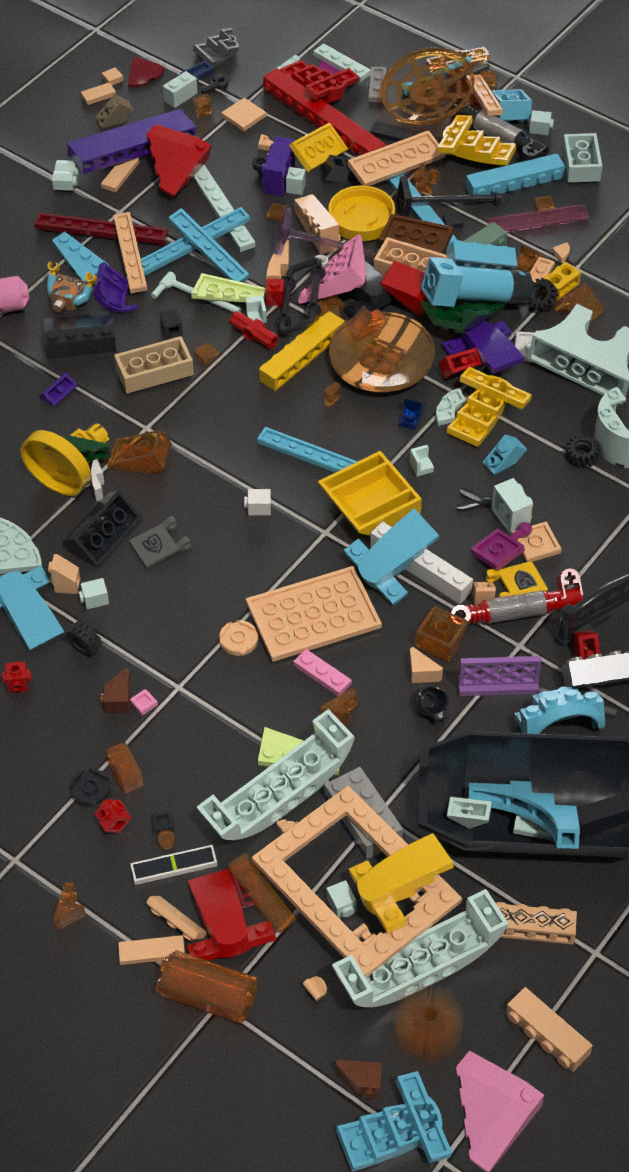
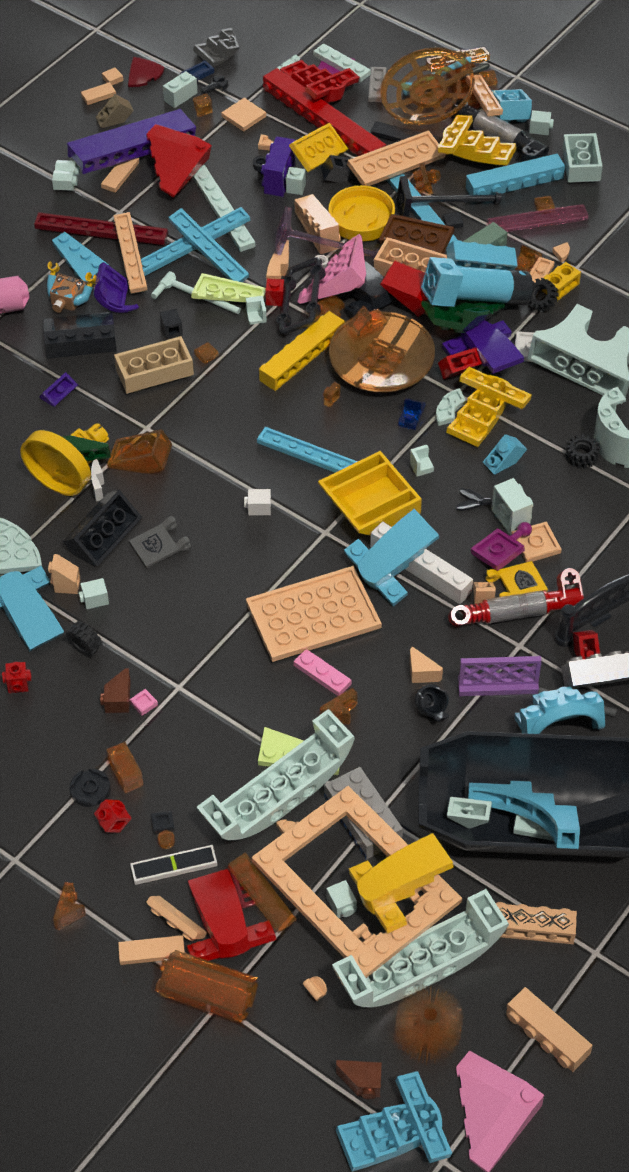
(238, 638): light nougat tile -> none
(253, 329): red piece -> none
(276, 211): clear orange tile -> none
(441, 633): clear orange slope -> none
(583, 296): clear orange bracket -> none

